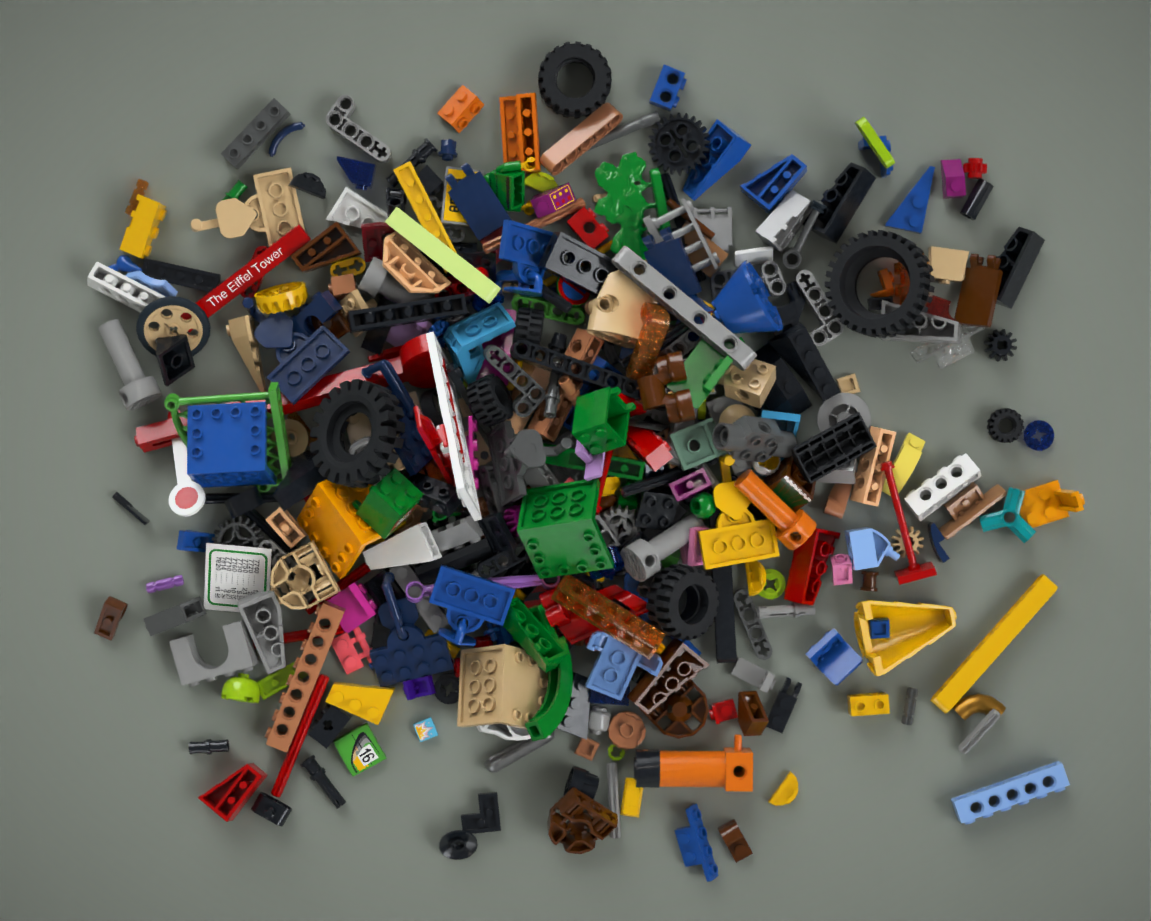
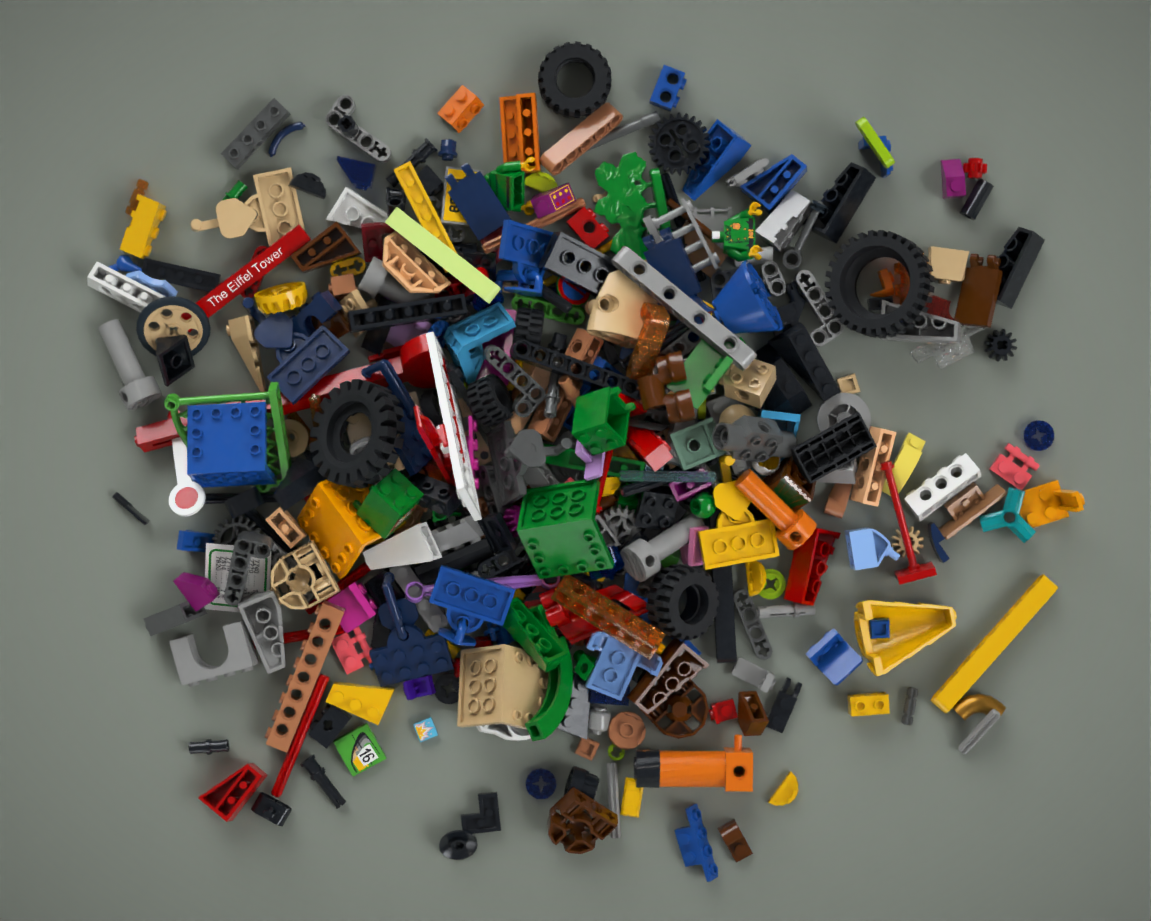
(110, 616): reddish brown plate -> none
(165, 584): medium lavender axle -> none
(196, 589): none -> magenta slope
(241, 568): none -> dark grey beam
(241, 689): lime cylinder -> none
(277, 681): lime tile -> none
(314, 402): none -> clear orange axle
(343, 122): none -> black axle
(514, 753): flat silver piece -> none
(534, 789): none -> clear blue gear
(585, 664): none -> green bracket
(668, 476): none -> clear light blue axle
(739, 235): none -> green torso
(753, 169): none -> light grey plate
(841, 569): bright pink bracket -> none
(869, 581): reddish brown bush -> none
(912, 211): blue wing -> none
(963, 802): light blue brick -> none
(994, 428): black tyre -> none
(1012, 472): none -> coral plate

